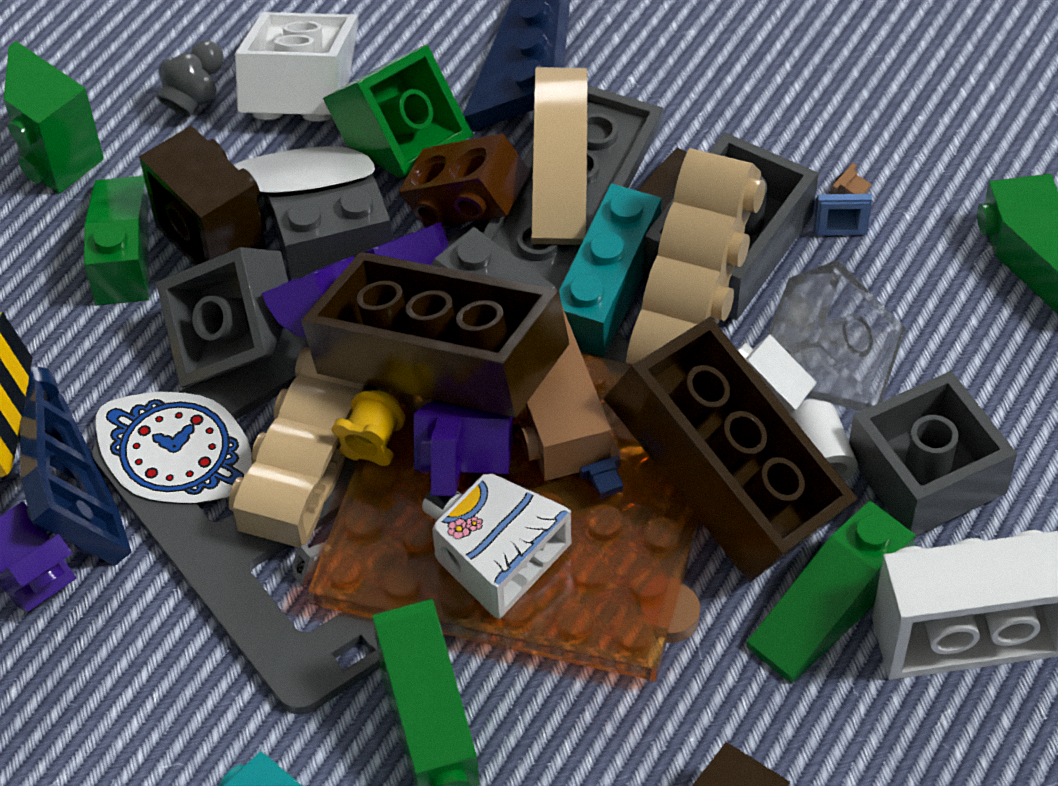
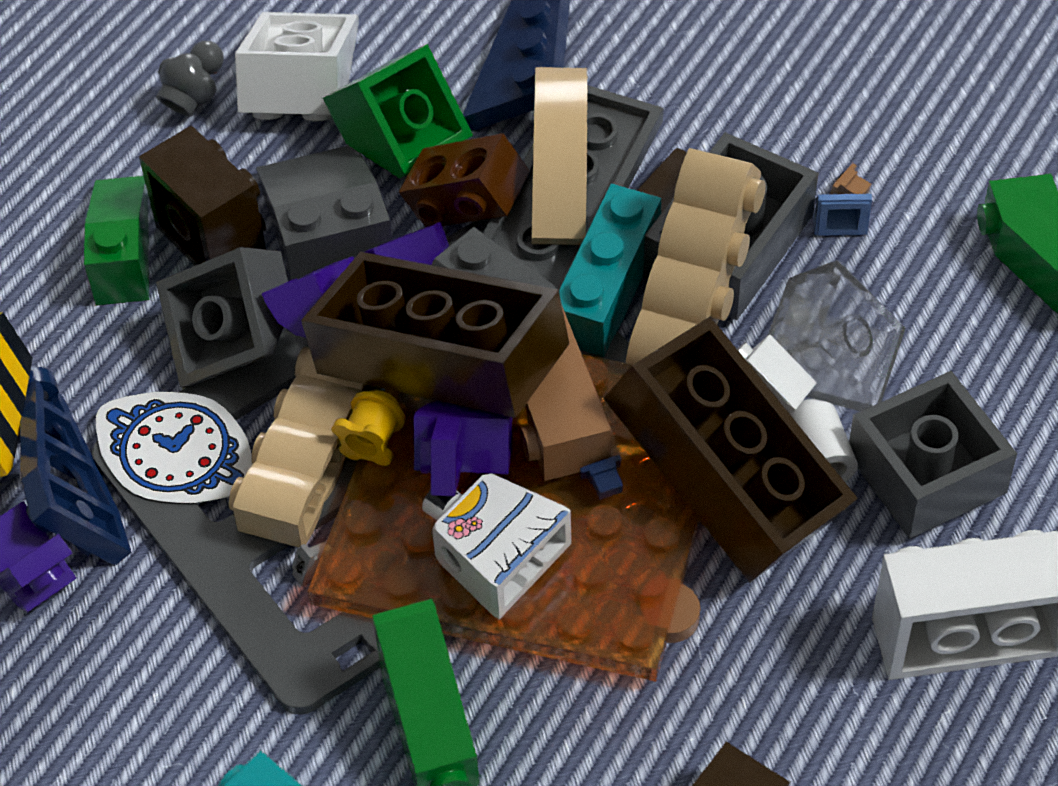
(49, 120): green slope -> none
(307, 168): white sticker -> none
(829, 593): green slope -> none

